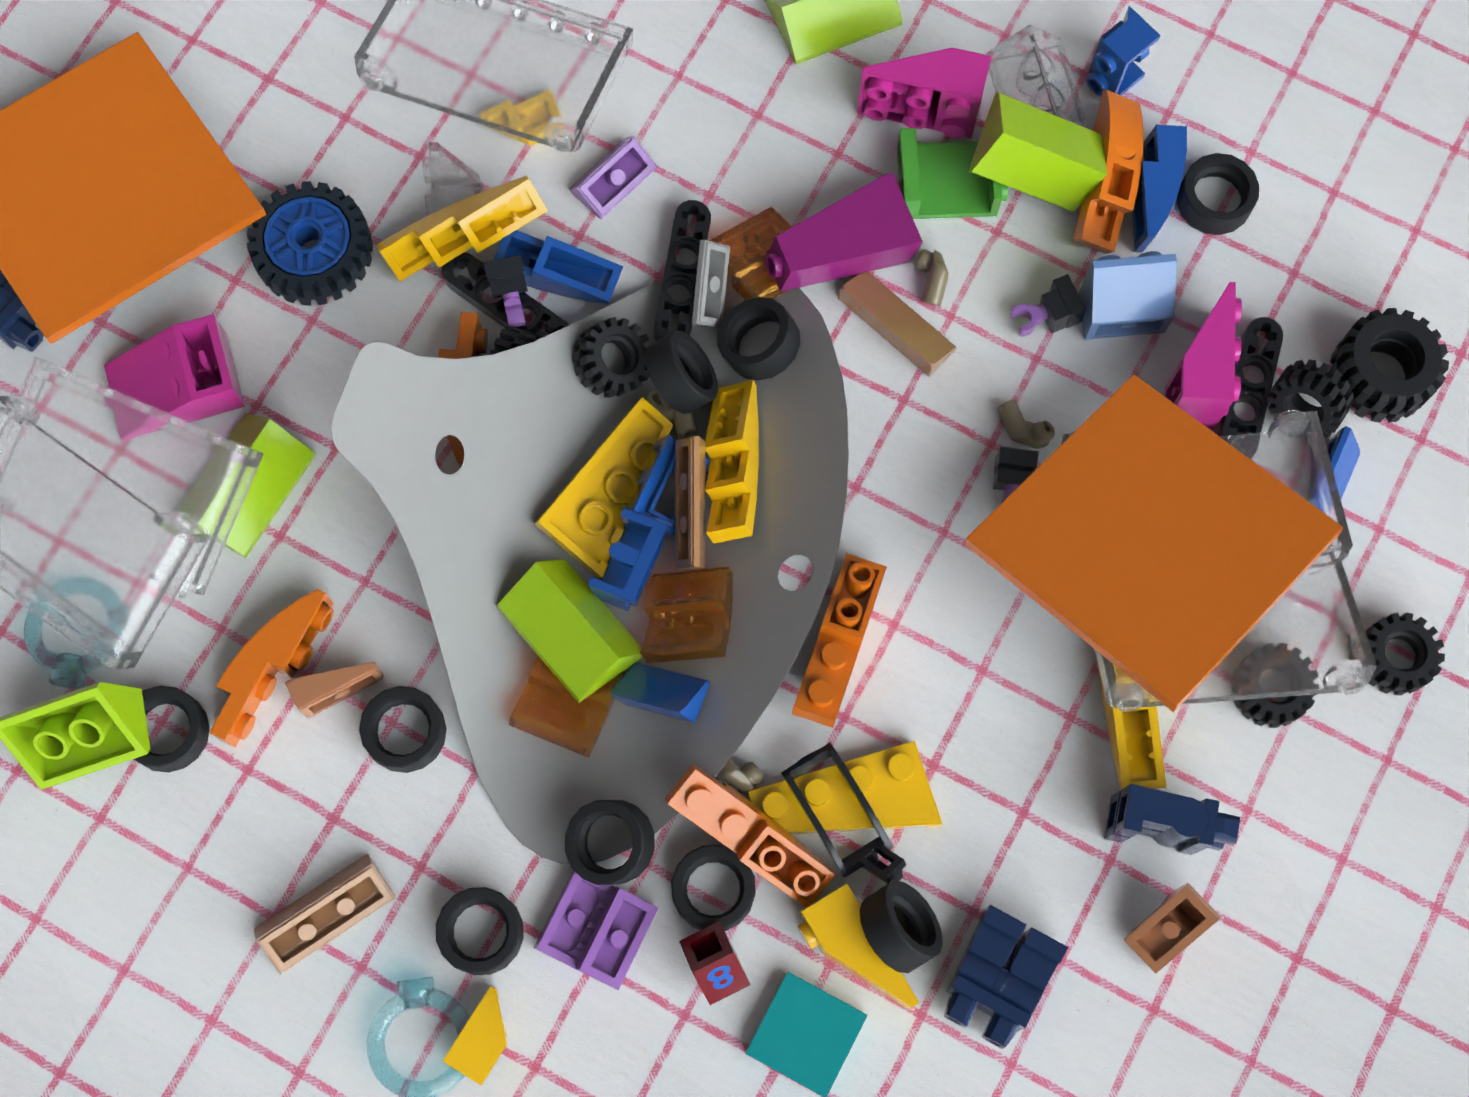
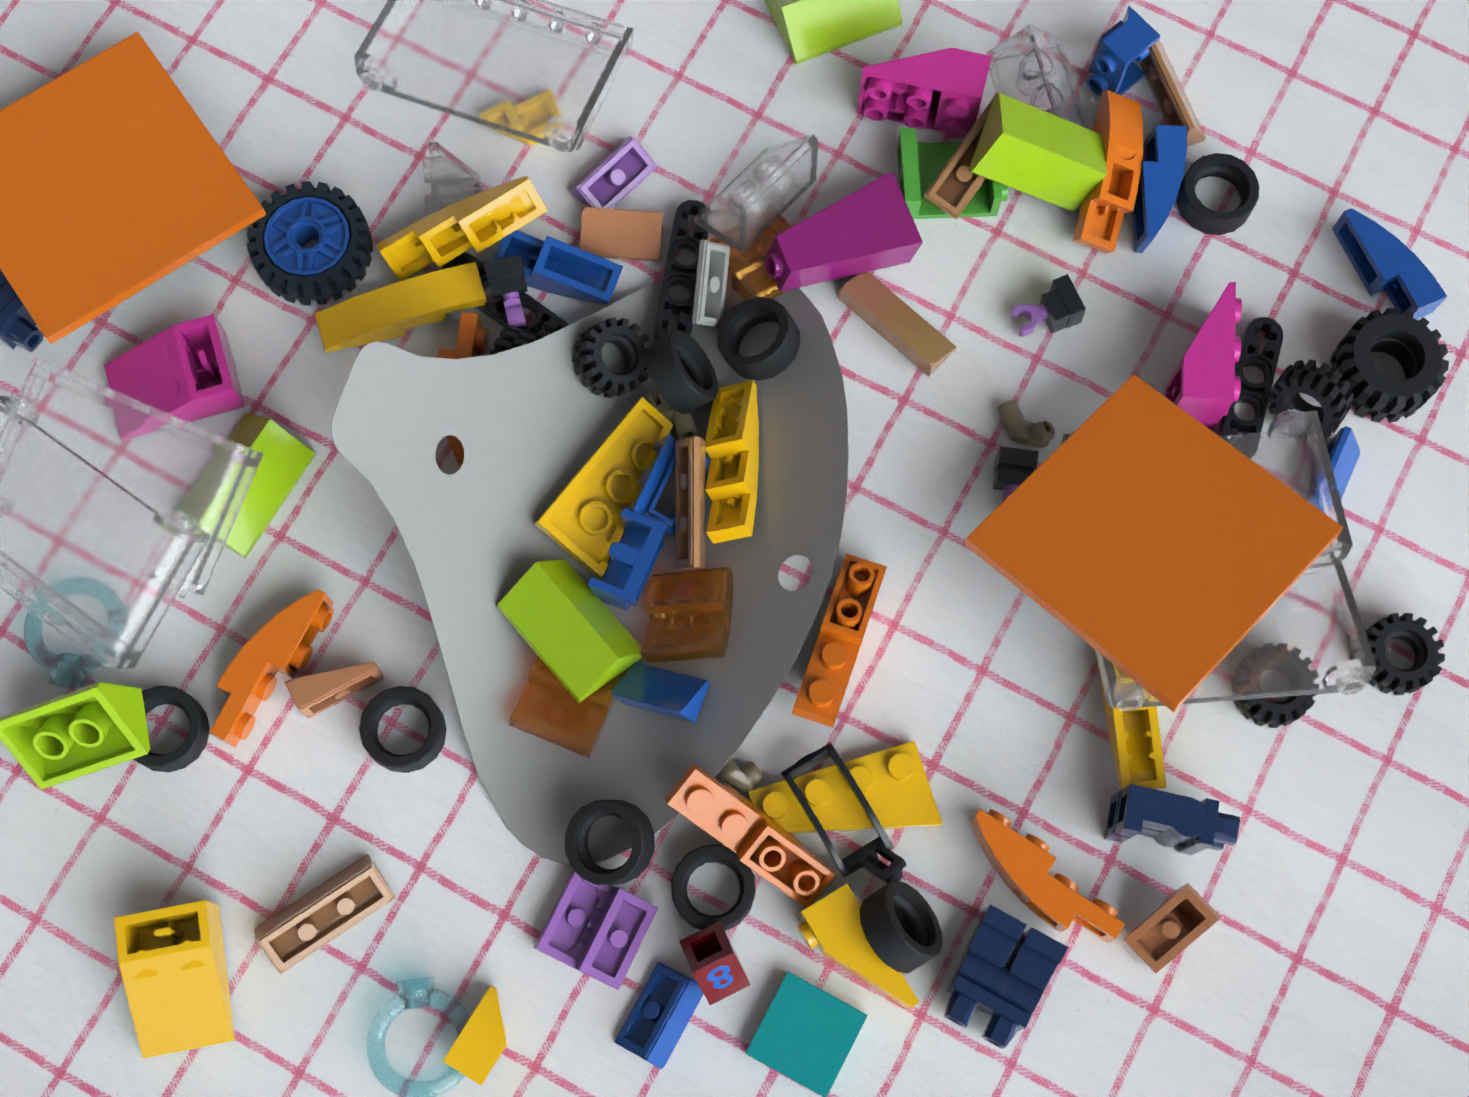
(176, 977): none -> yellow slope
(400, 306): none -> yellow slope
(448, 918): black tyre -> none
(622, 233): none -> nougat slope
(660, 1015): none -> blue slope
(761, 192): none -> clear slope
(937, 276): dark tan arm -> none
(954, 184): none -> medium nougat slope
(1024, 868): none -> orange slope
(1129, 295): slope -> none
(1170, 93): none -> medium nougat slope
(1388, 265): none -> blue slope

